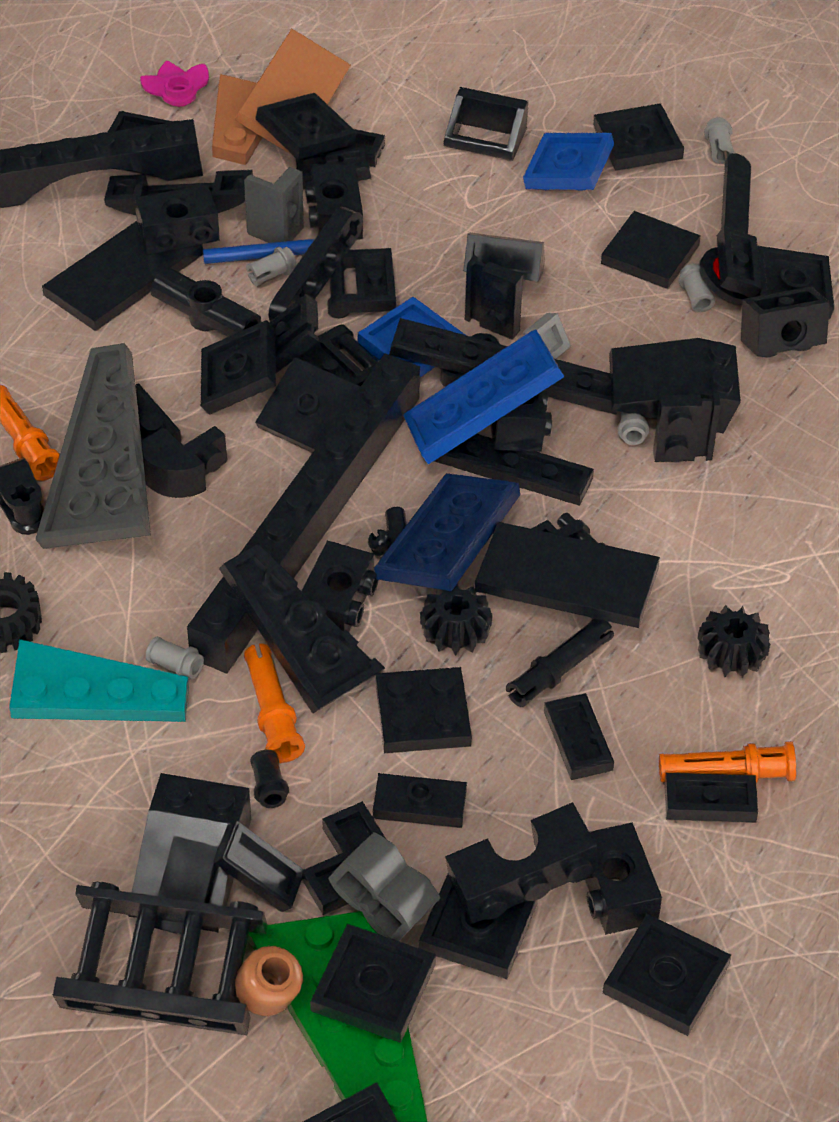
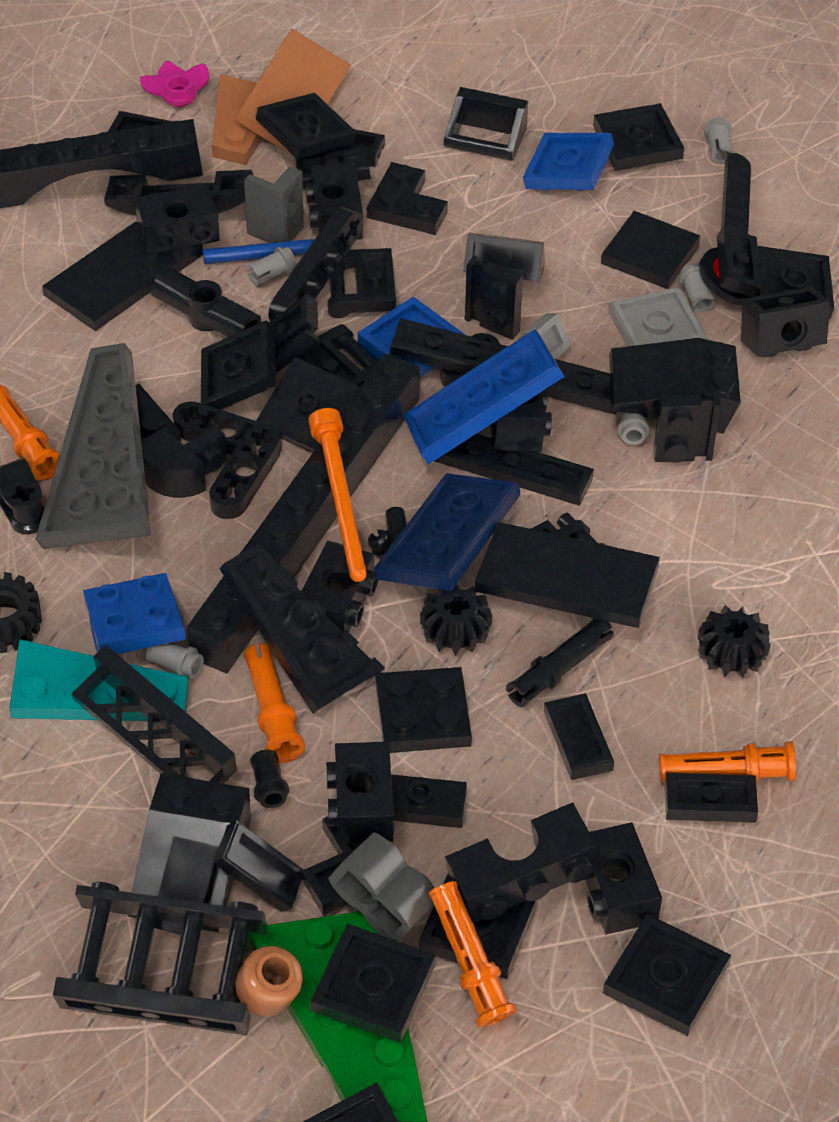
(134, 614): none -> blue plate
(159, 709): none -> black fence
(196, 418): none -> black beam
(327, 429): none -> orange piece
(362, 769): none -> black brick
(400, 204): none -> black plate
(479, 975): none -> orange pin
(655, 318): none -> light grey tile

